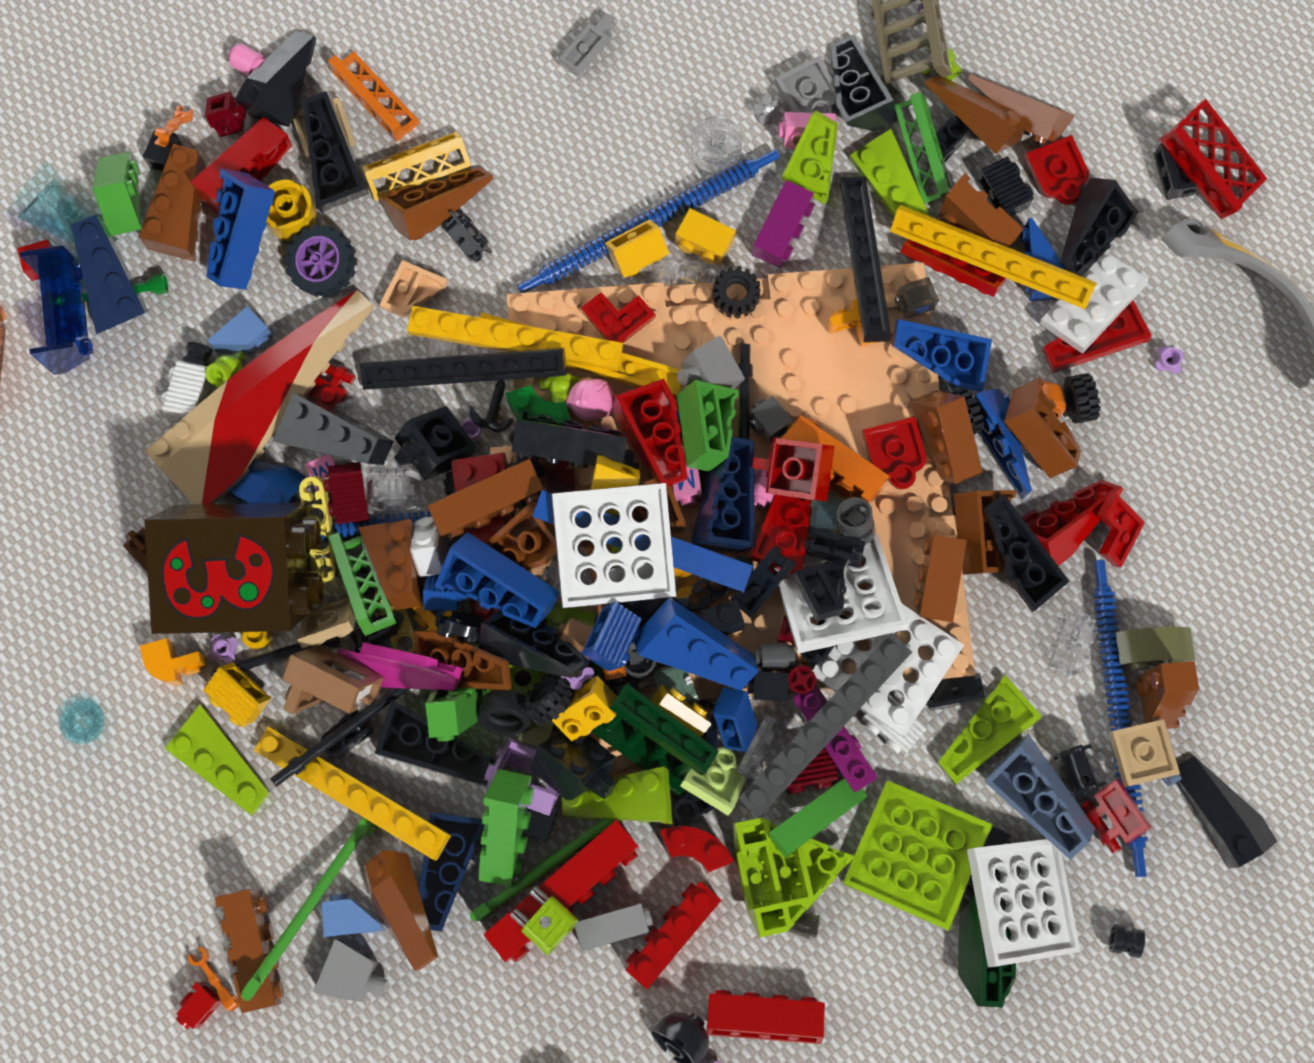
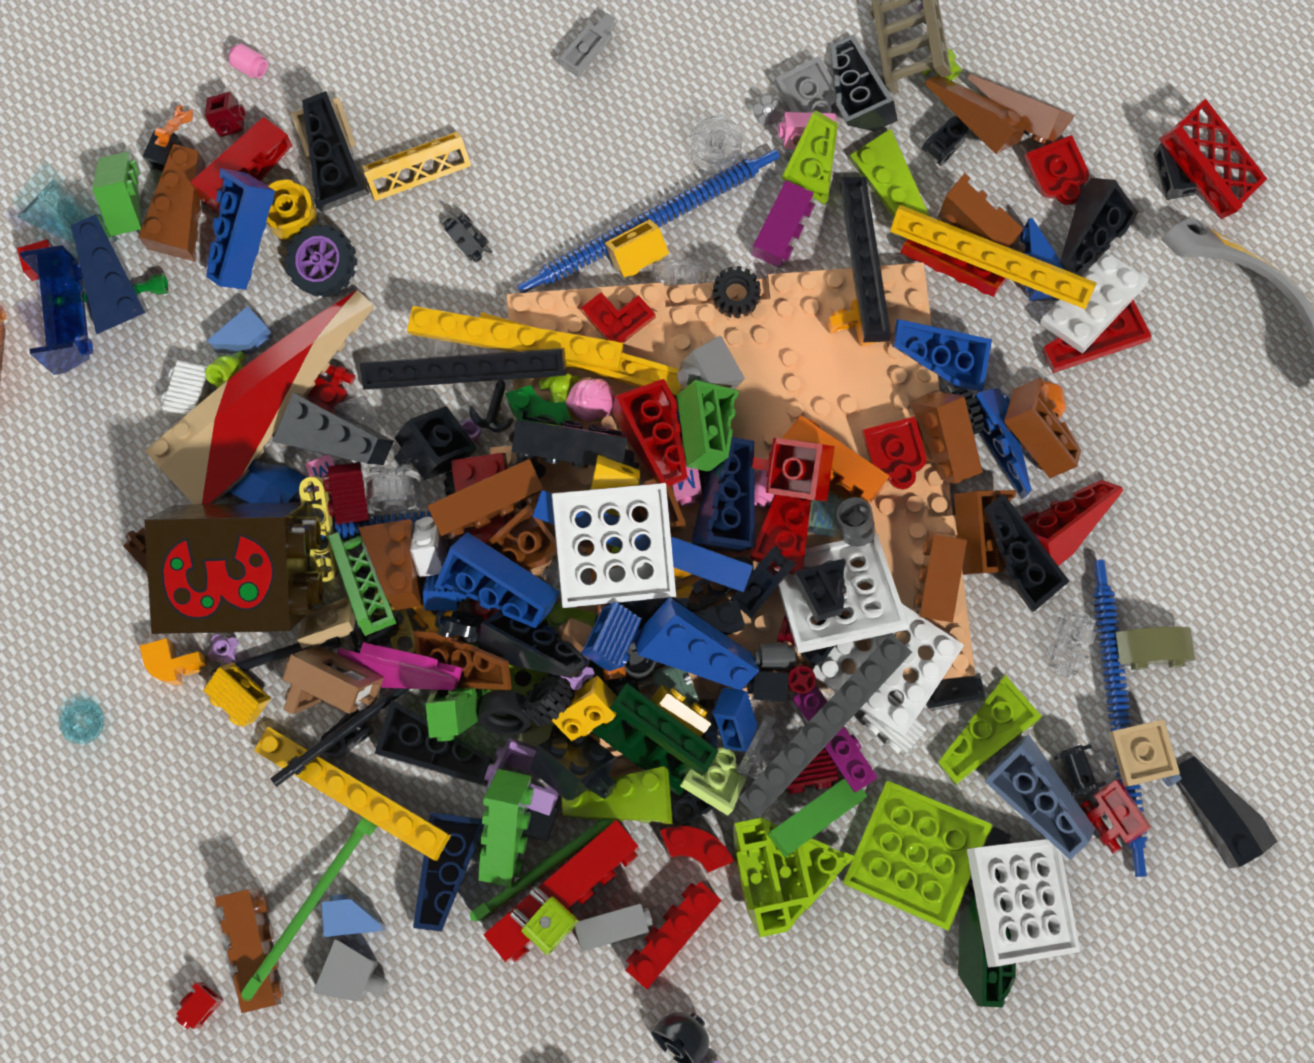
(197, 353): black wheel -> none
(213, 757): lime wing -> none
(226, 997): orange piece -> none
(256, 640): yellow tile -> none
(277, 82): black wedge -> none
(370, 100): orange fence -> none
(400, 906): dark orange wedge -> none
(411, 288): light nougat wing -> none
(426, 207): dark orange wedge -> none
(561, 479): dark red plate -> none
(705, 237): yellow brick -> none
(744, 391): black bar -> none
(765, 1018): red brick -> none
(769, 419): dark grey brick -> none
(806, 925): clear smoke cone -> none
(835, 547): black hinge -> none
(916, 298): clear smoke brick -> none
(930, 144): bright green fence -> none
(1006, 187): black brick -> none
(1081, 398): black tyre -> none
(1124, 527): red plate -> none
(1126, 941): black wheel -> none
(1166, 691): dark orange wedge -> none
(1174, 354): lavender plate -> none

